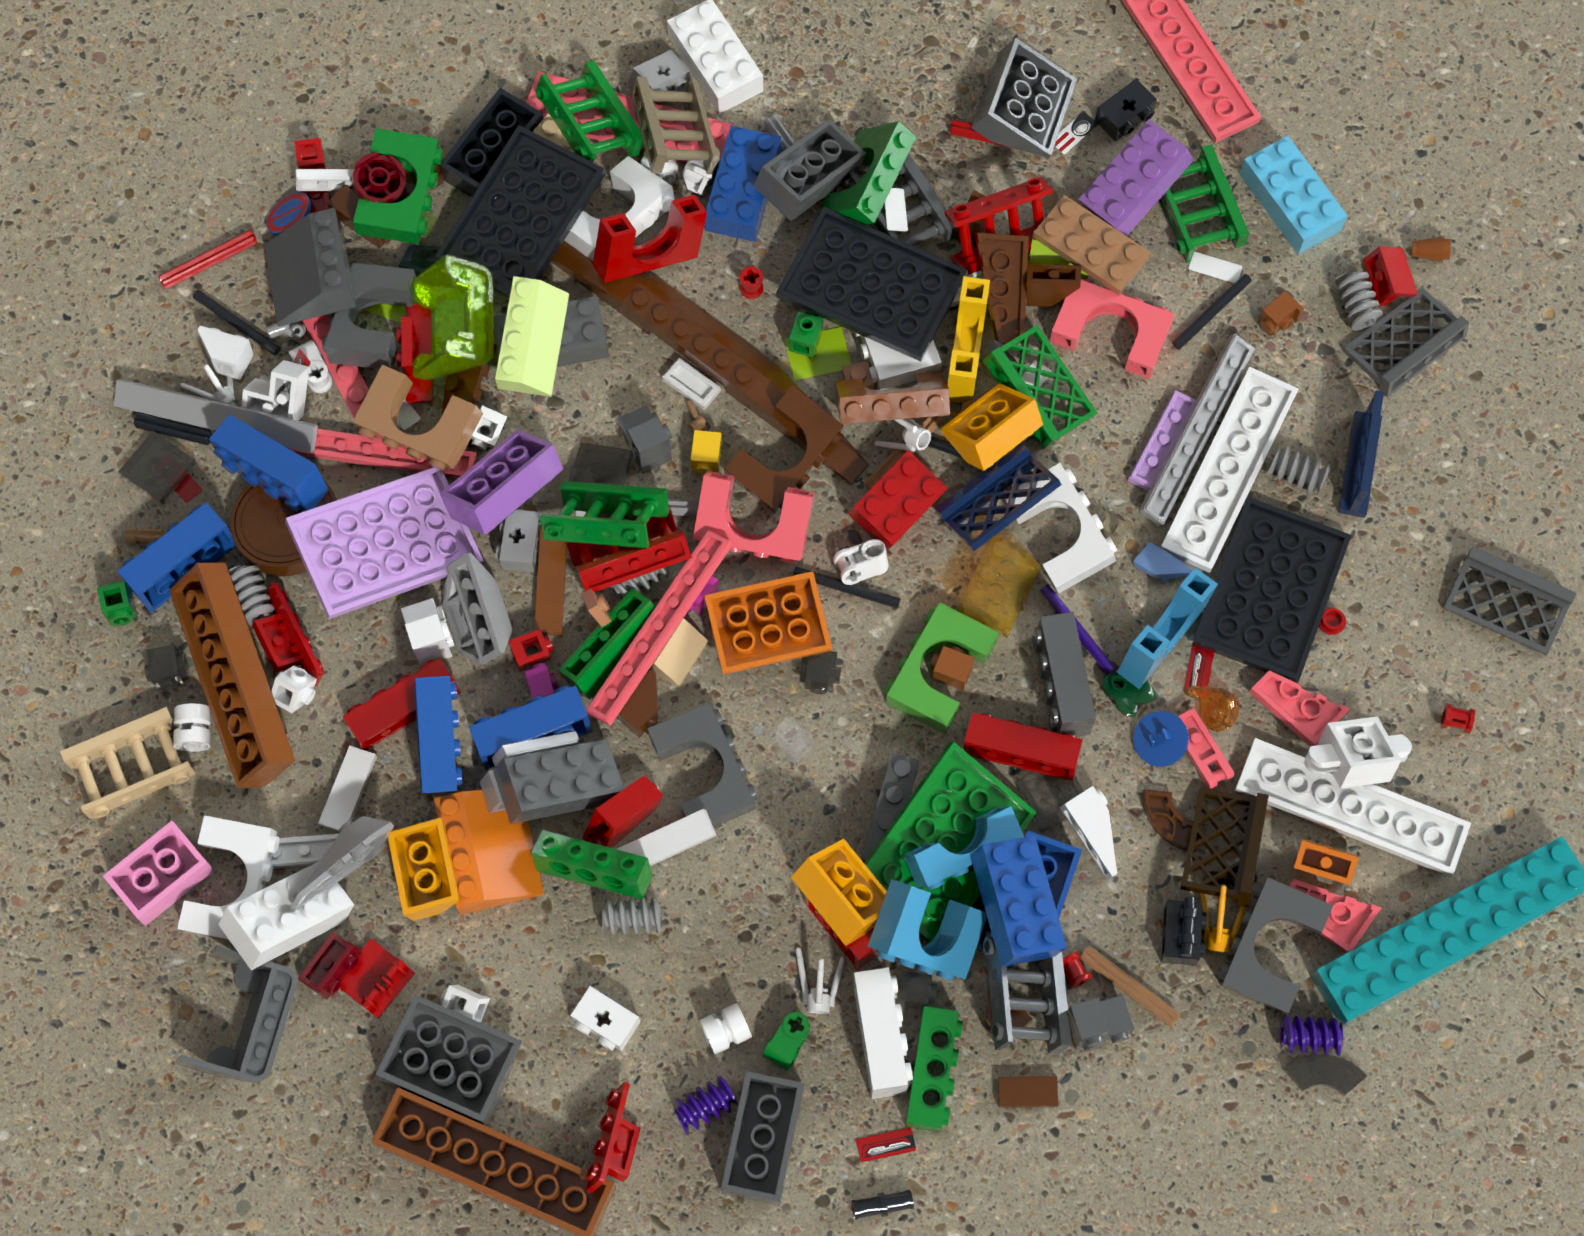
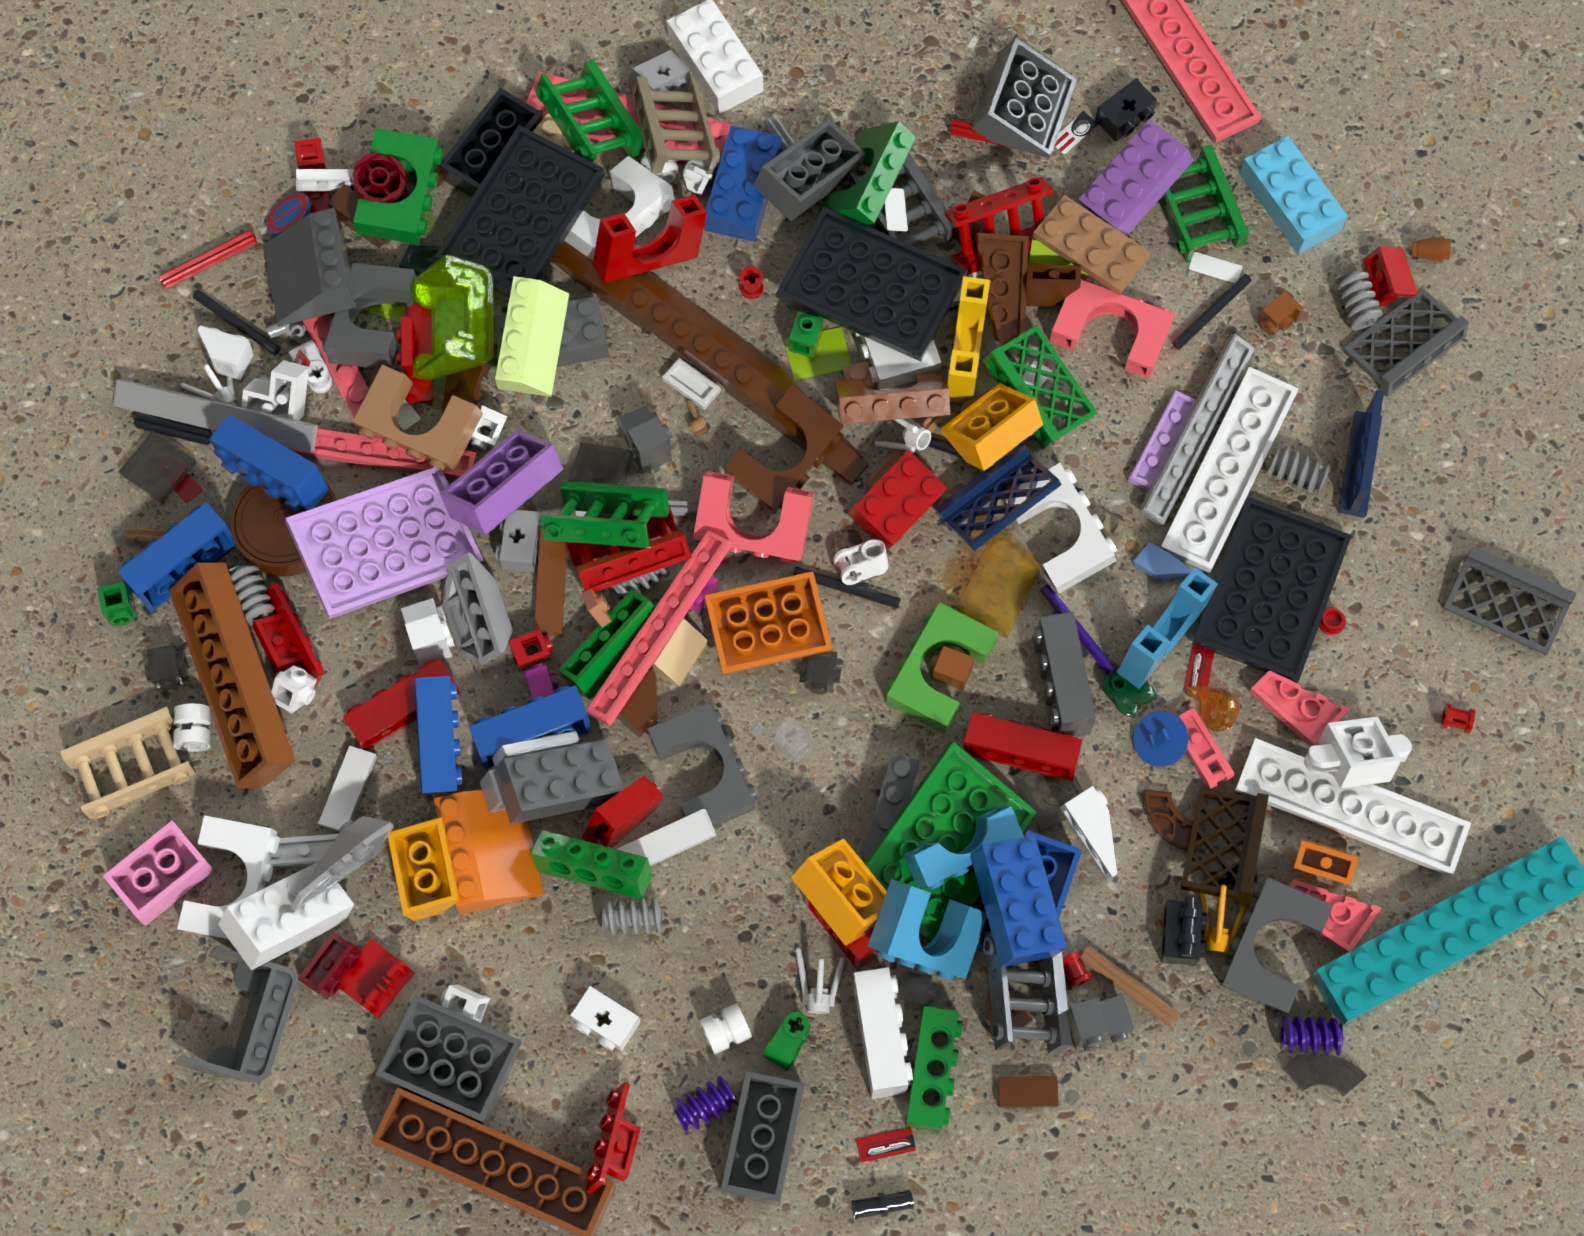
(706, 451): yellow brick -> none

